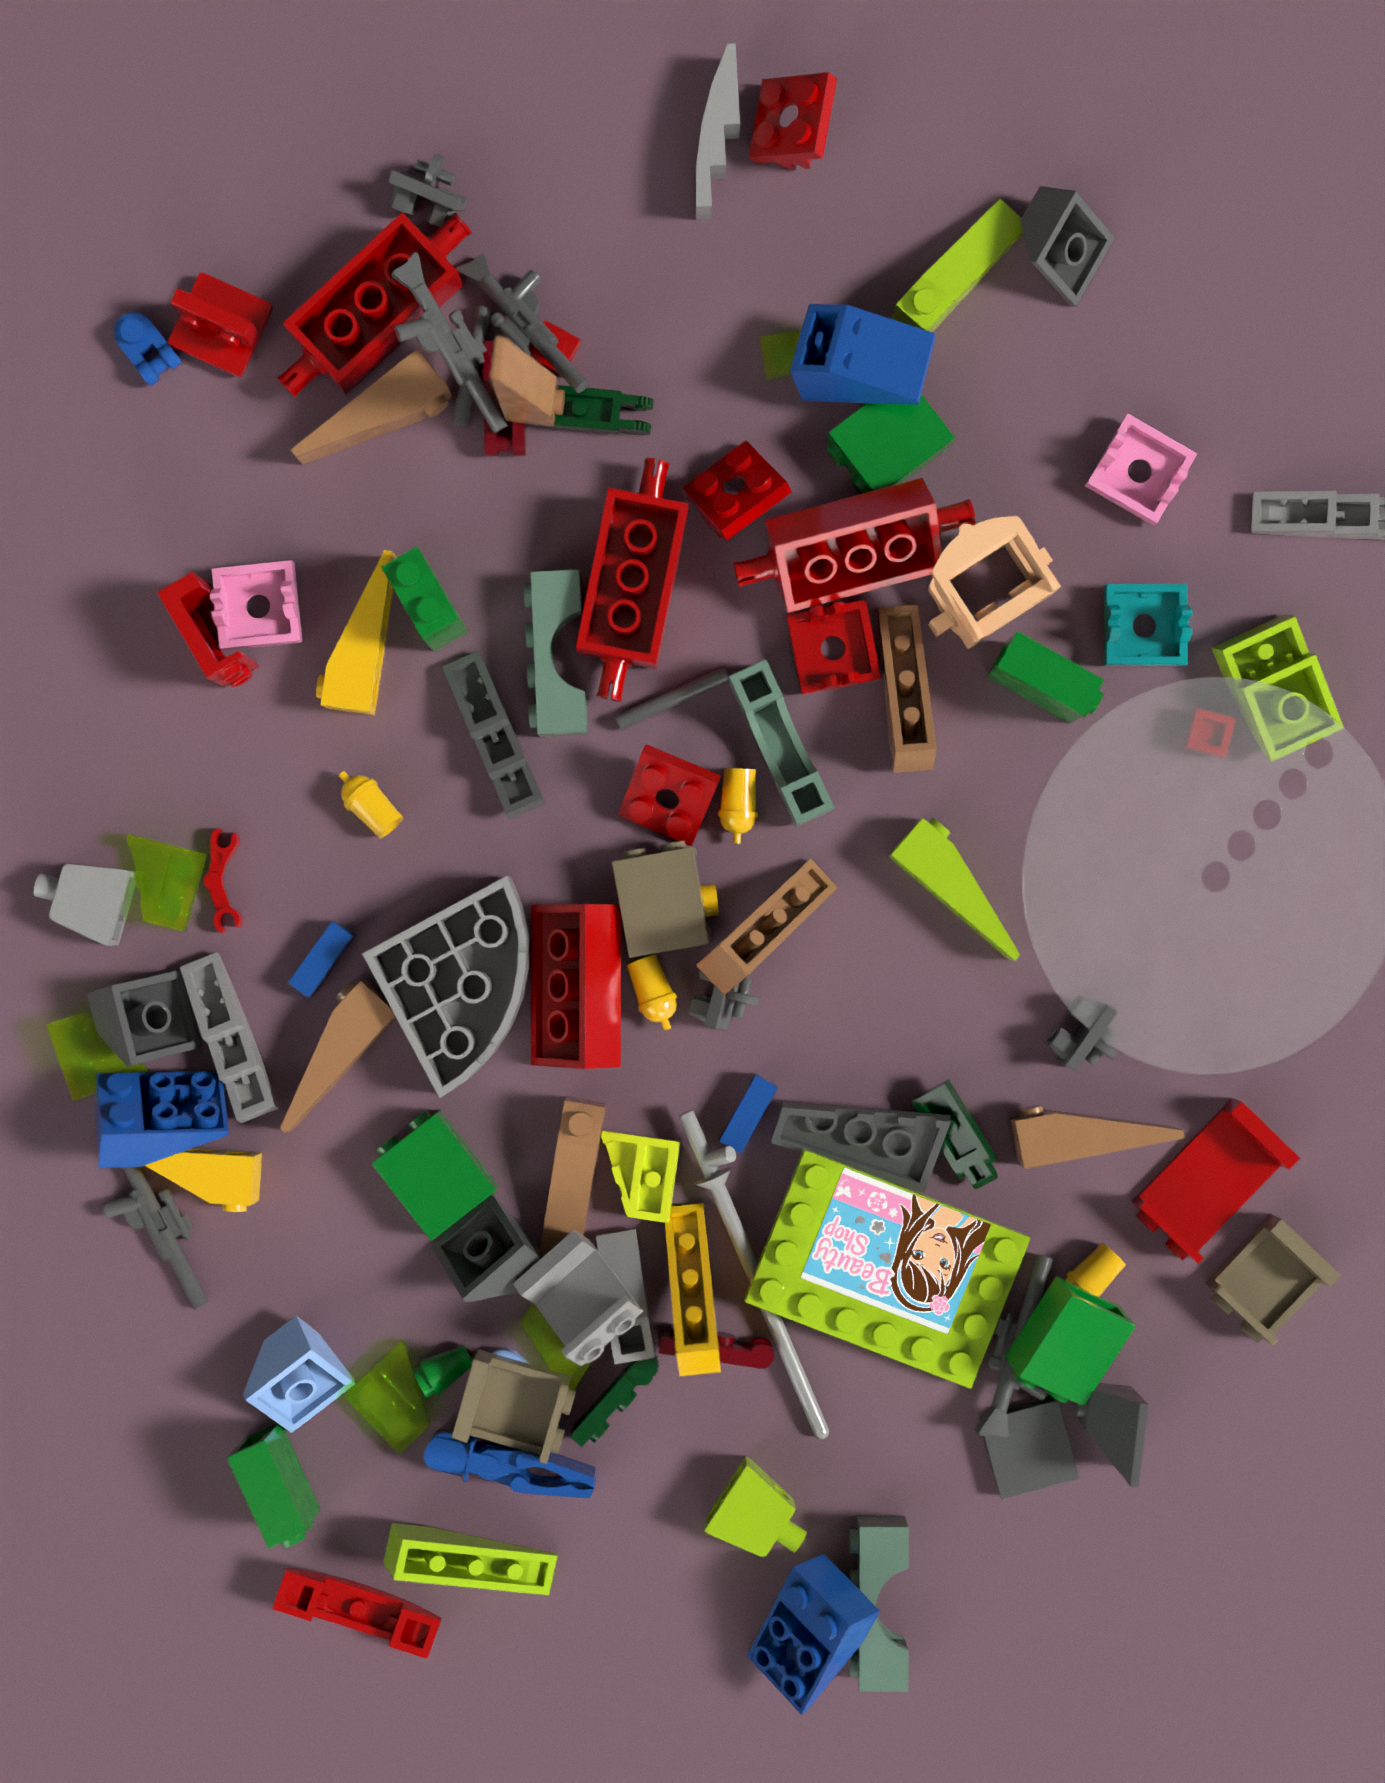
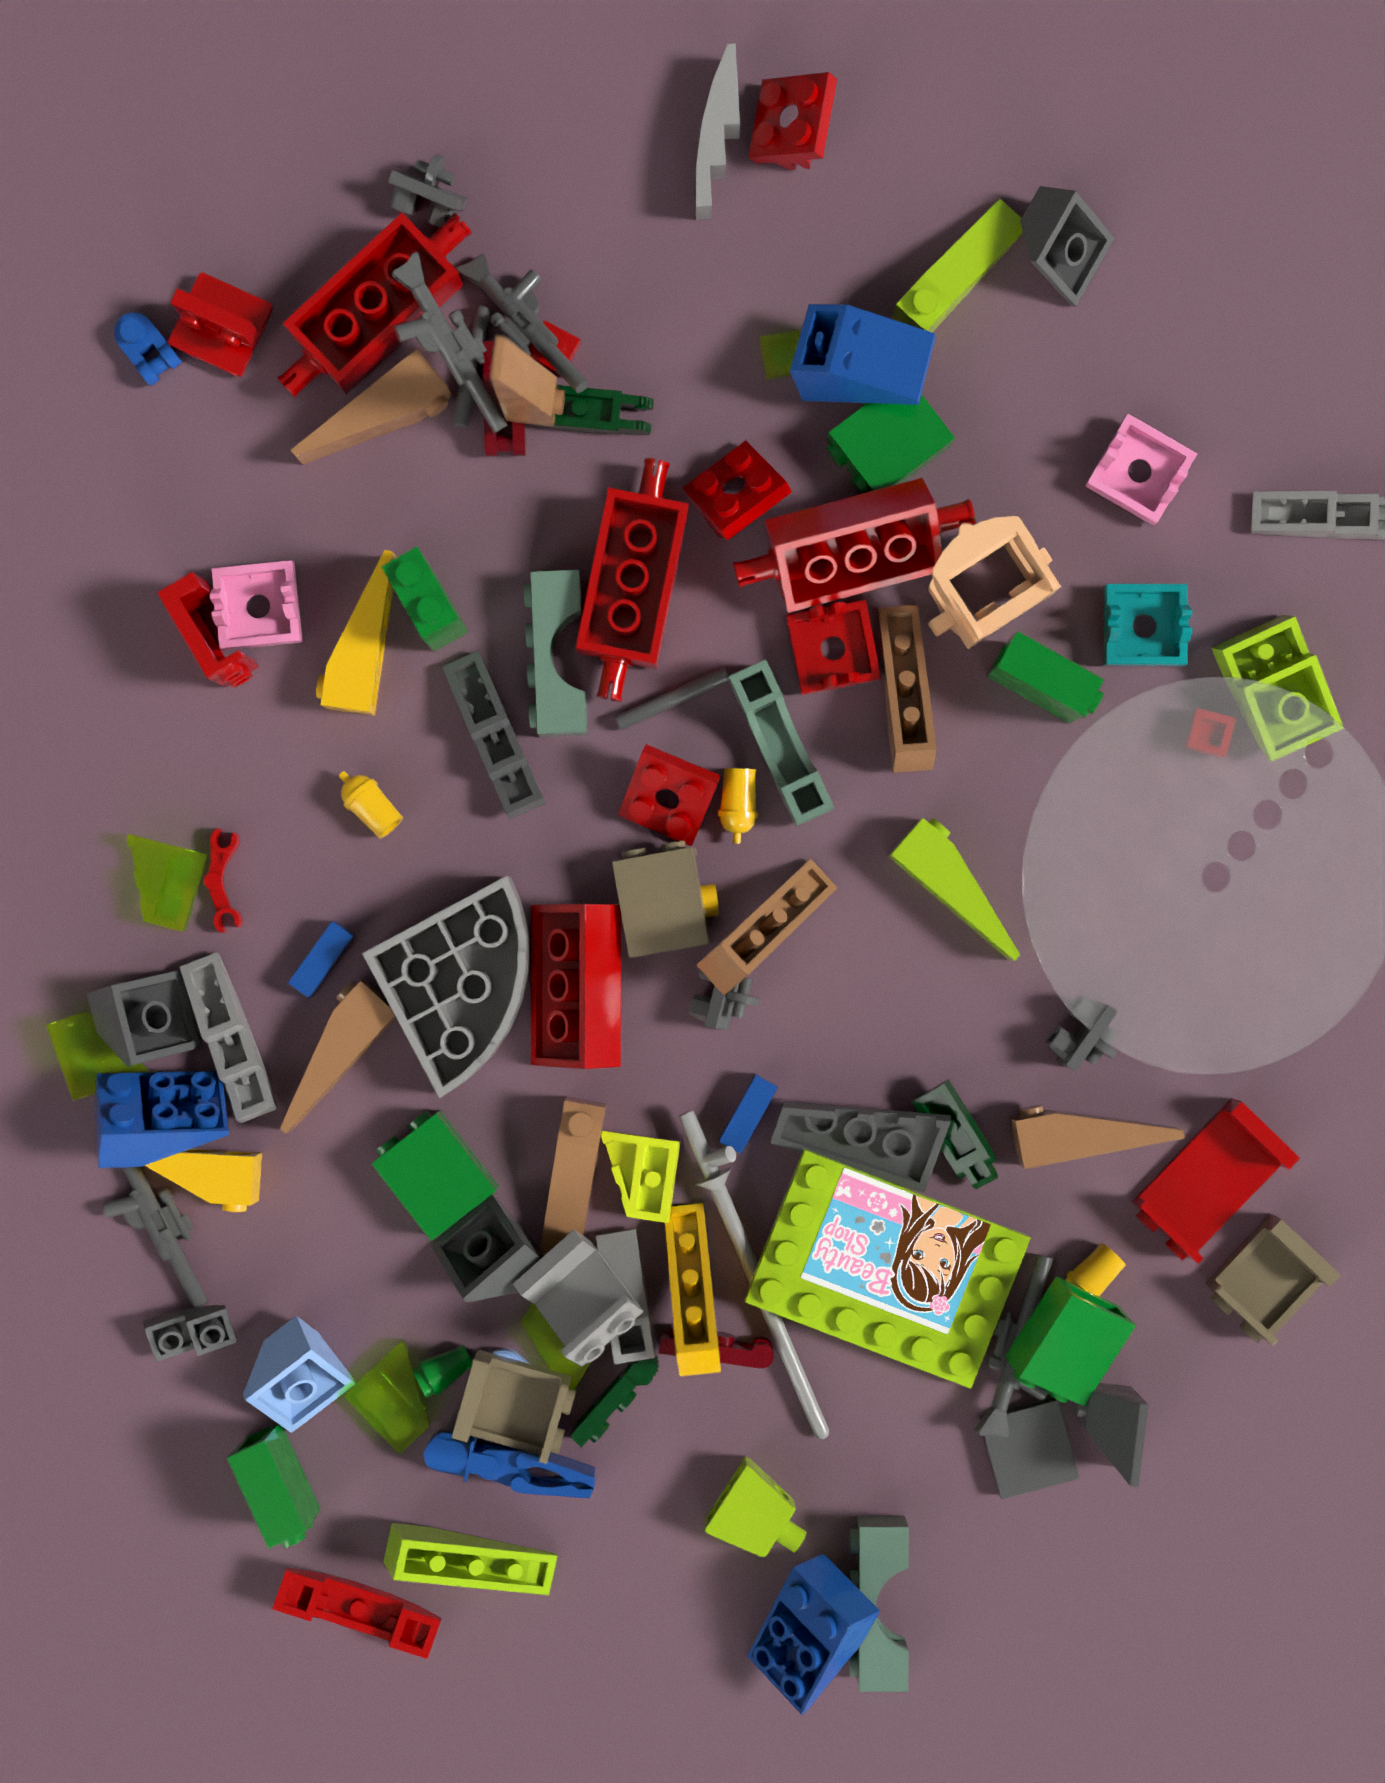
(89, 900): light grey torso -> none
(189, 1329): none -> dark grey slope
(652, 990): yellow piece -> none

